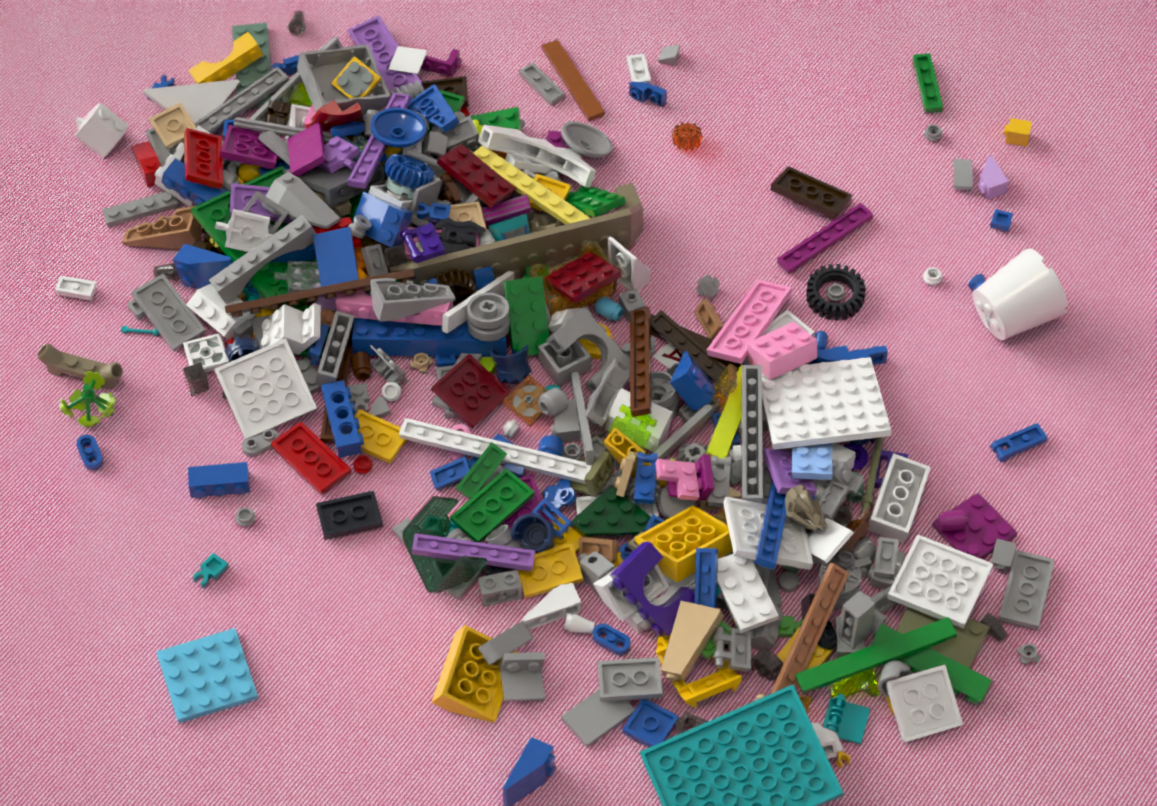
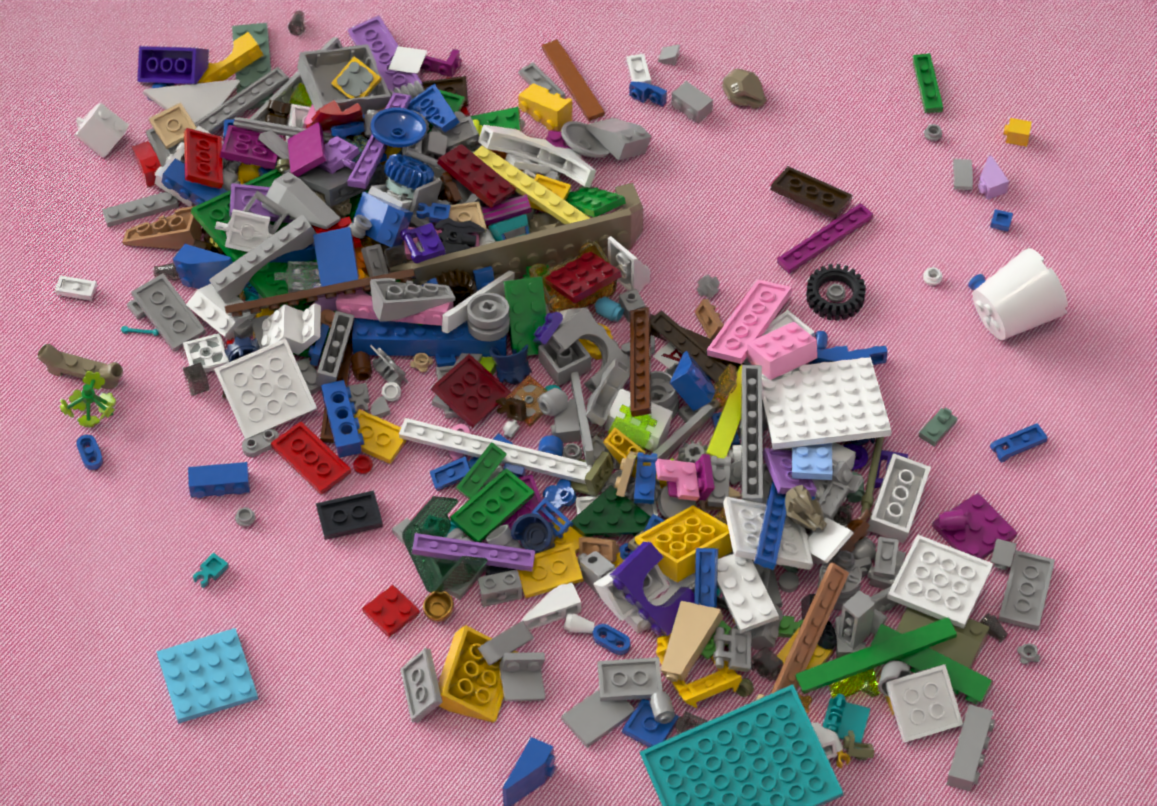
(172, 64): none -> dark purple slope
(282, 165): none -> olive plate
(288, 66): blue plate -> none
(390, 611): none -> red plate
(421, 685): none -> light grey tile
(438, 606): none -> pearl gold hair
(513, 407): none -> dark brown plate
(544, 333): none -> dark purple plate
(546, 107): none -> yellow wedge
(620, 137): none -> light grey slope
(662, 707): none -> light grey brick
(687, 136): clear orange gear -> none
(692, 102): none -> light grey brick
(744, 88): none -> dark tan helmet
(745, 688): none -> olive plate
(858, 750): none -> olive bracket
(938, 426): none -> sand green plate
(970, 747): none -> light grey brick

